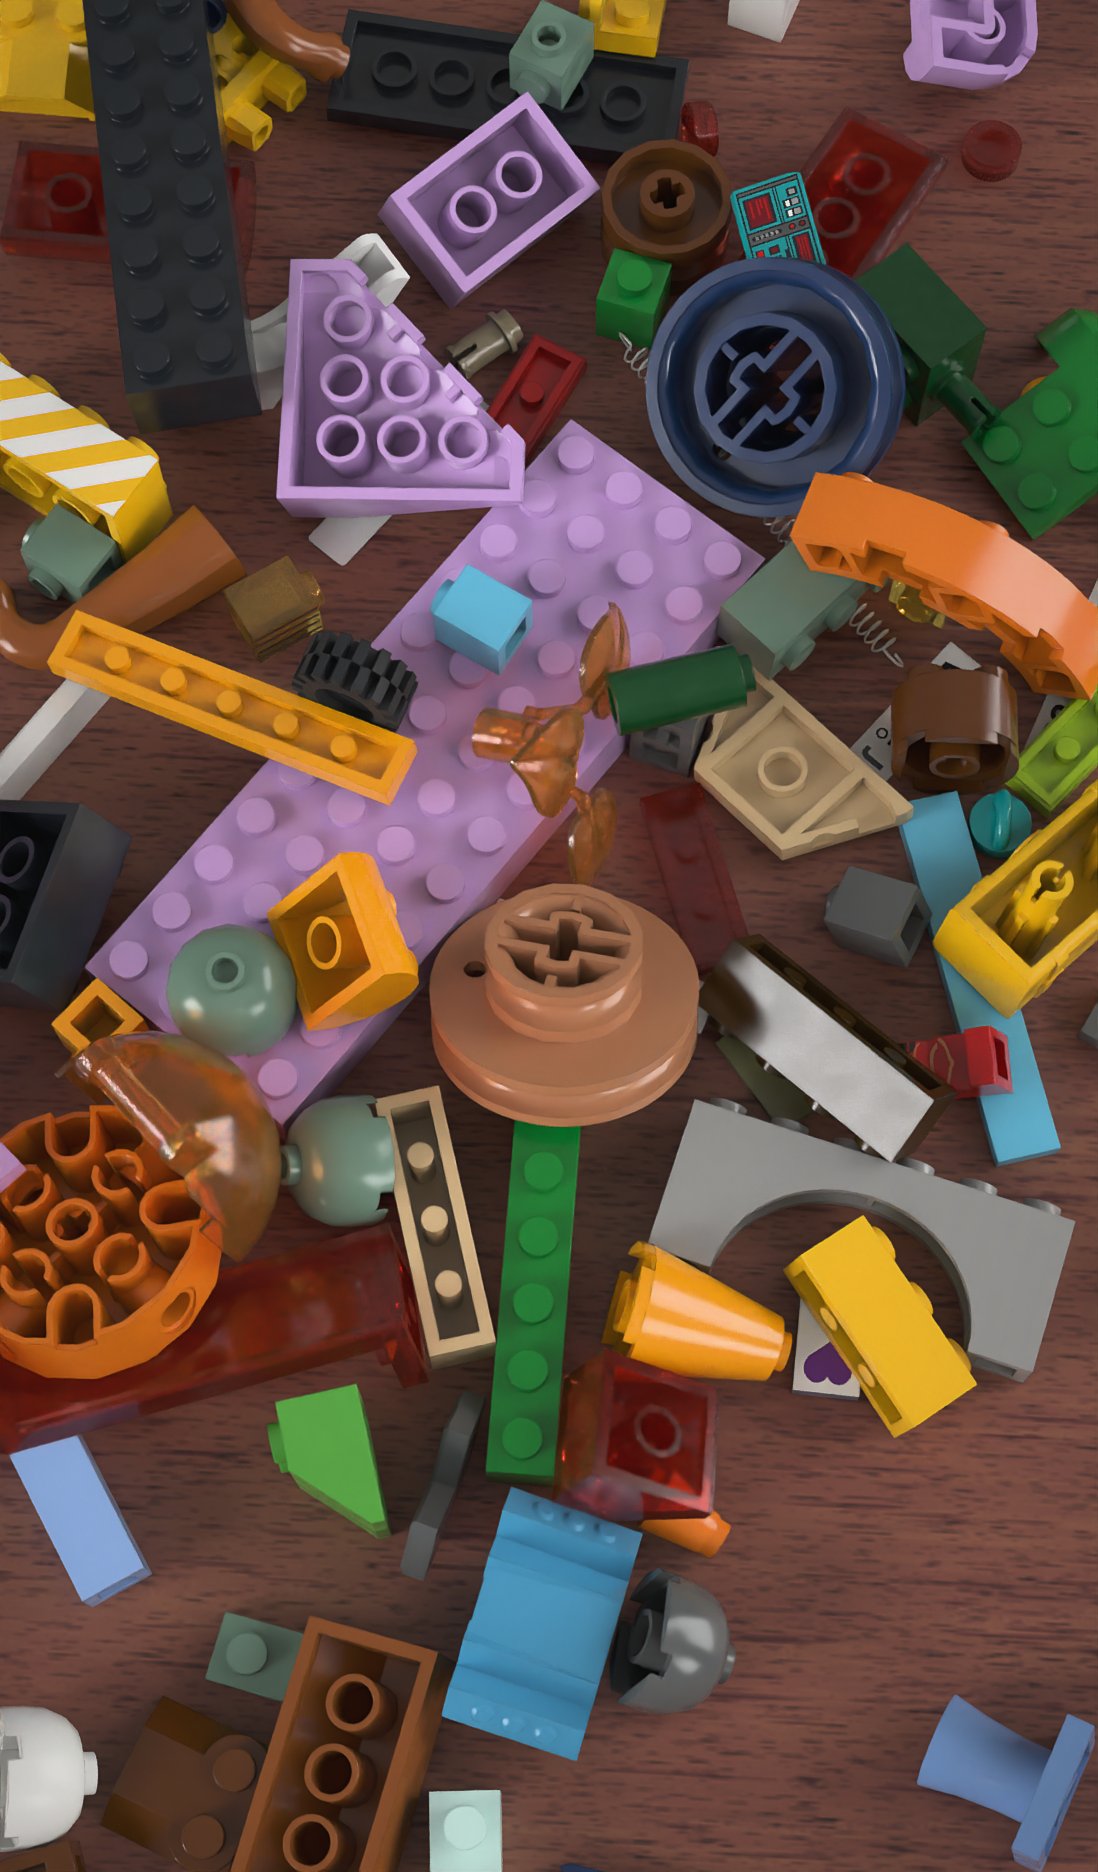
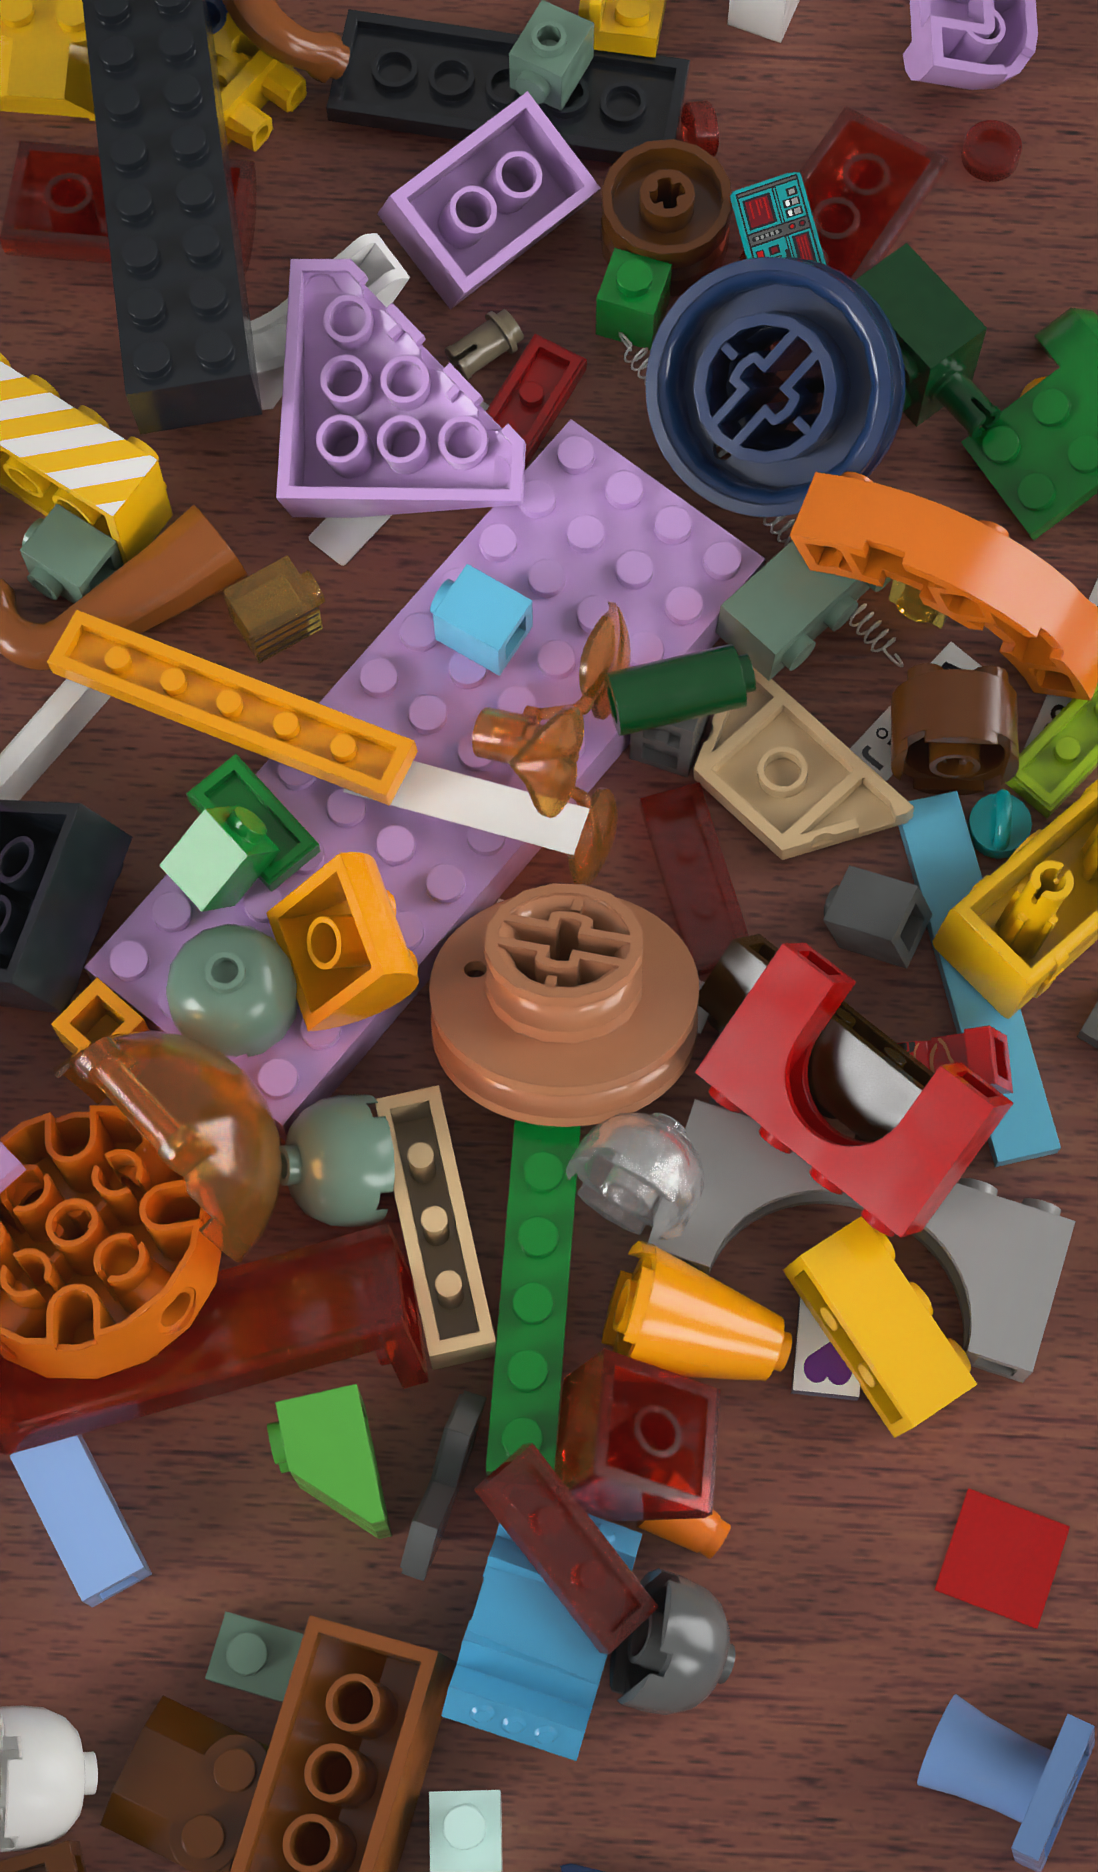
(220, 857): none -> brick
(237, 785): none -> green tile
(355, 679): black tyre -> none
(487, 807): none -> white sticker
(566, 1548): none -> clear red tile
(640, 1172): none -> clear cylinder
(763, 1071): none -> red arch
(1002, 1558): none -> red sticker

